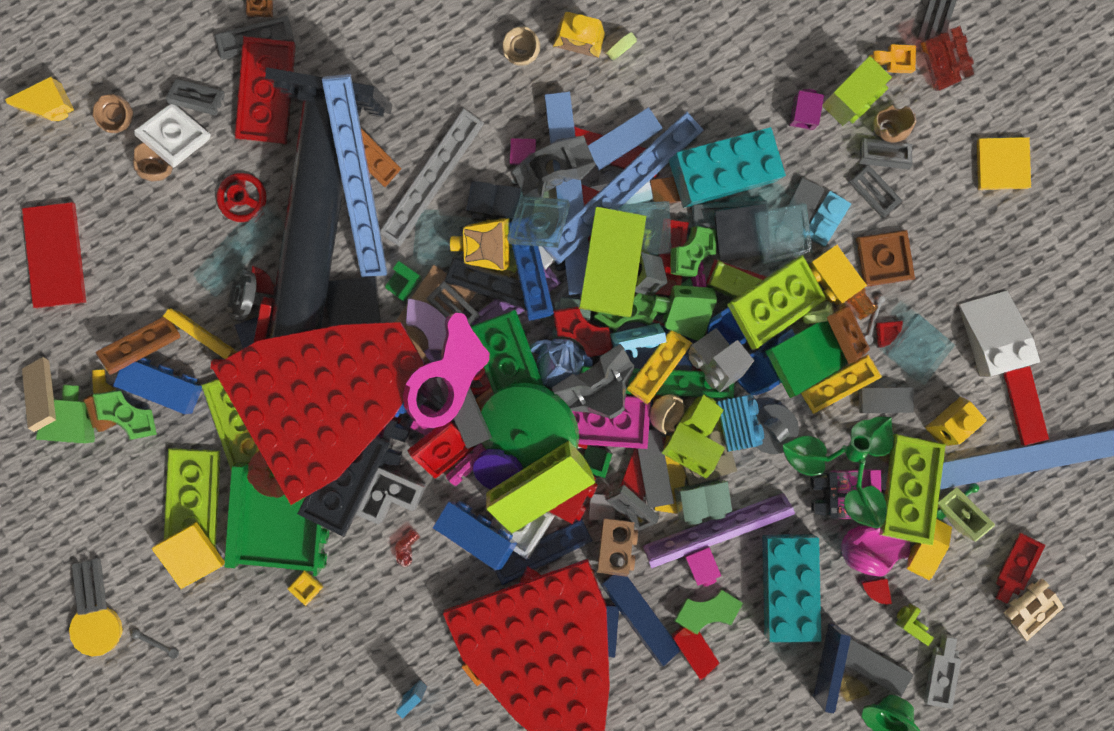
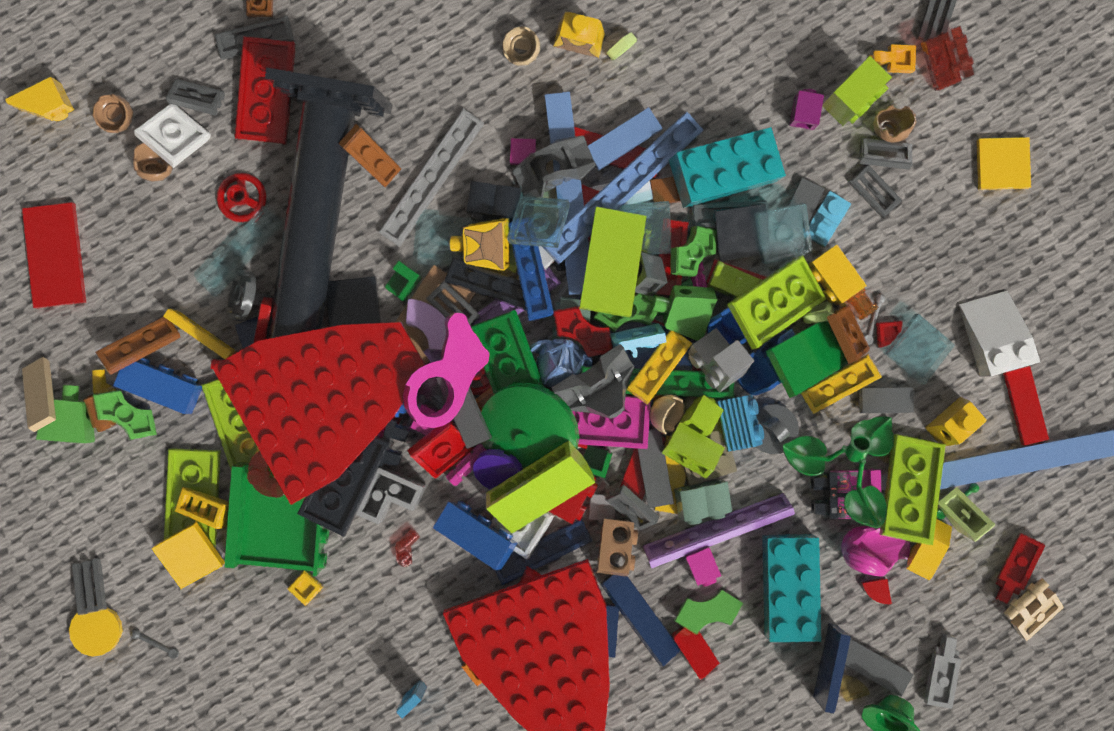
(219, 512): none -> yellow slope
(263, 281): red tile -> none
(355, 173): medium blue tile -> none
(885, 258): dark orange tile -> none
(908, 622): lime bracket -> none

